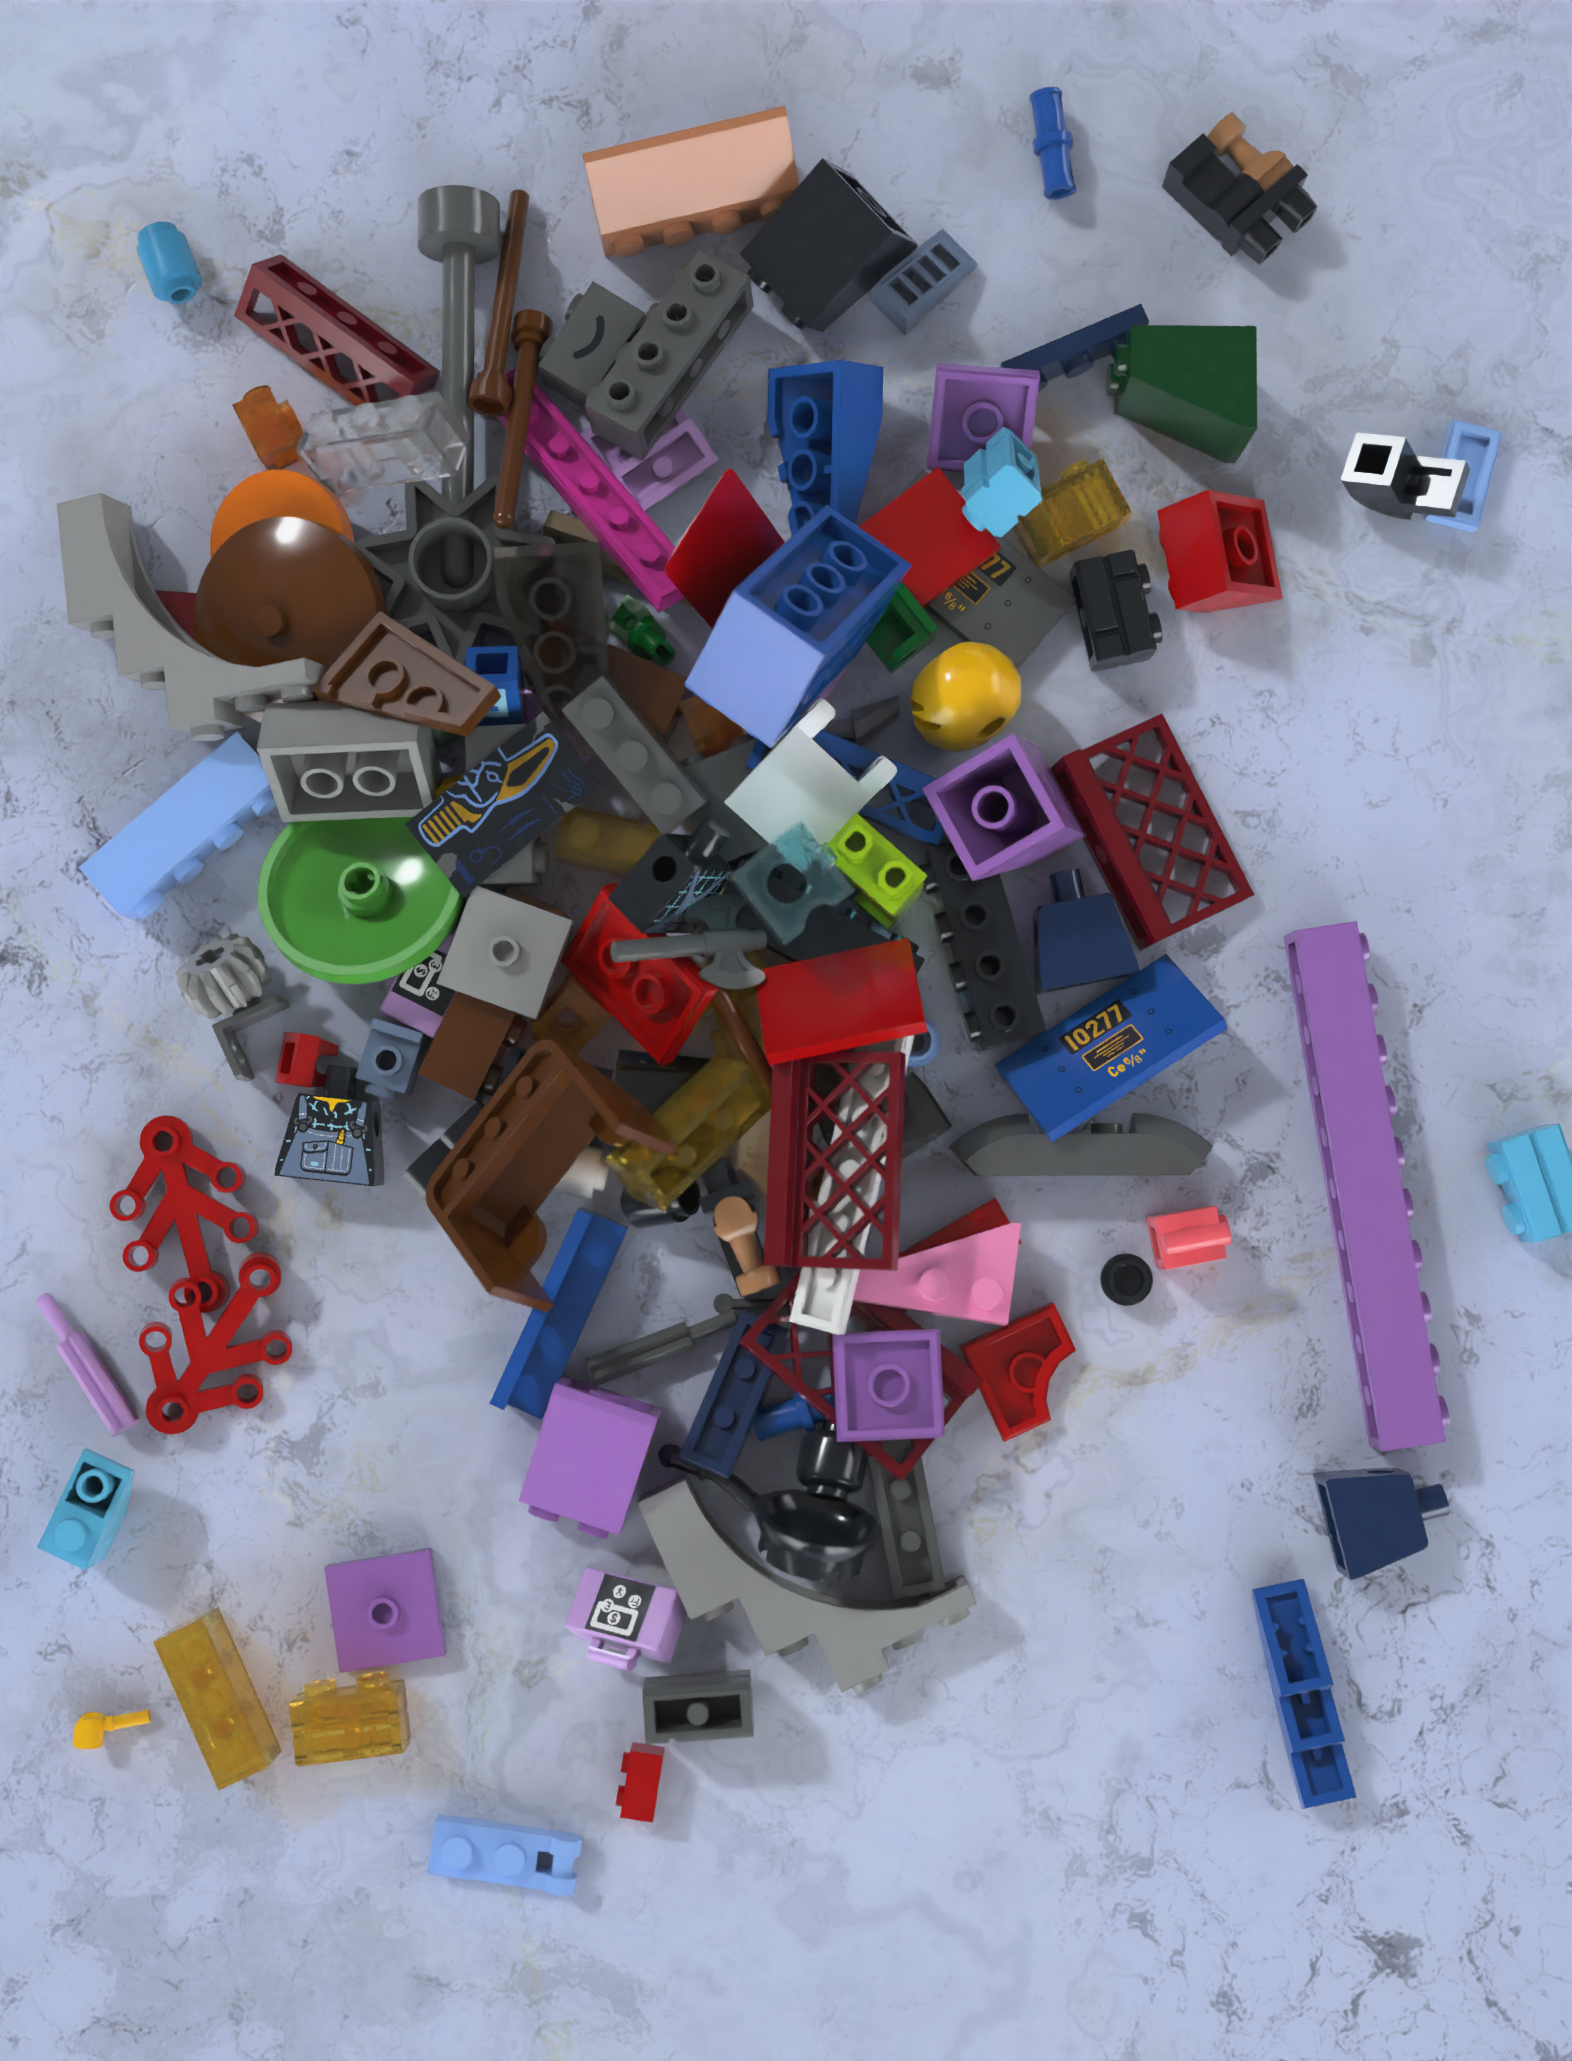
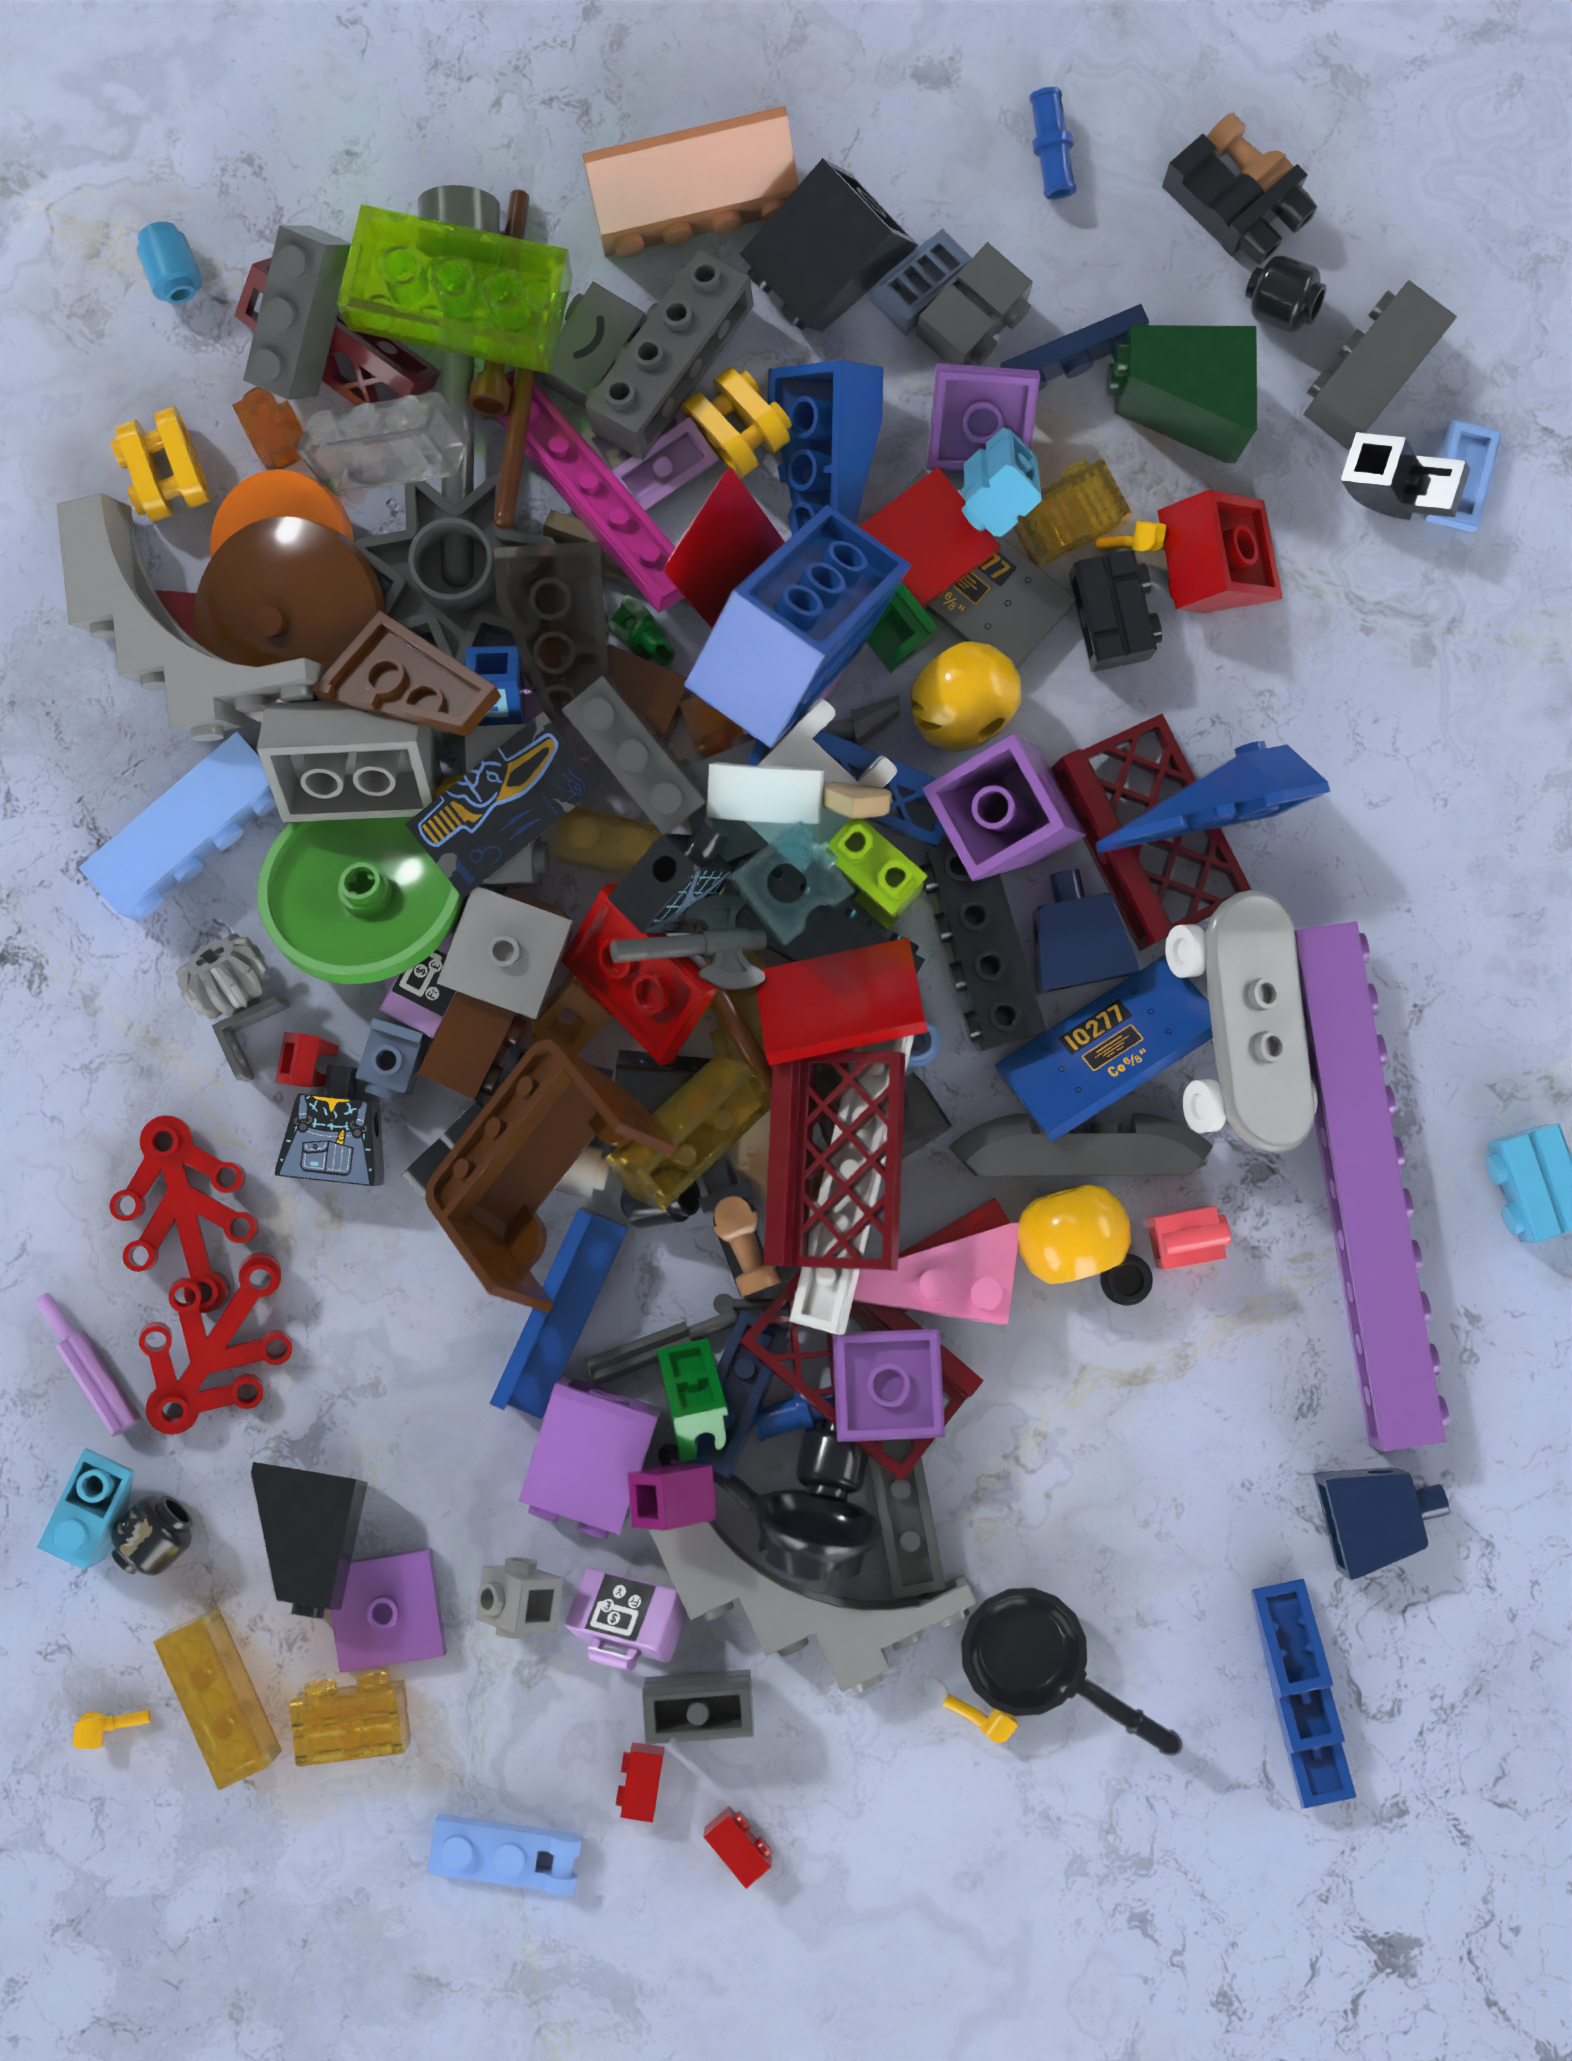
(136, 450): none -> yellow brick
(151, 1535): none -> black head
(297, 312): none -> dark grey brick
(308, 1534): none -> black slope
(455, 288): none -> clear neon green brick
(519, 1598): none -> light grey brick
(671, 1496): none -> magenta brick
(692, 1395): none -> green hinge
(738, 1847): none -> red piece
(742, 397): none -> yellow brick
(765, 793): none -> white slope
(856, 800): none -> tan tile
(966, 318): none -> dark grey piece
(996, 1726): none -> yellow hand
(1018, 1366): red tile -> none
(1031, 1656): none -> black piece
(1073, 1233): none -> yellow piece
(1147, 537): none -> yellow hand
(1241, 790): none -> blue wedge
(1254, 1023): none -> light grey piece
(1286, 293): none -> black head
(1377, 362): none -> dark grey brick

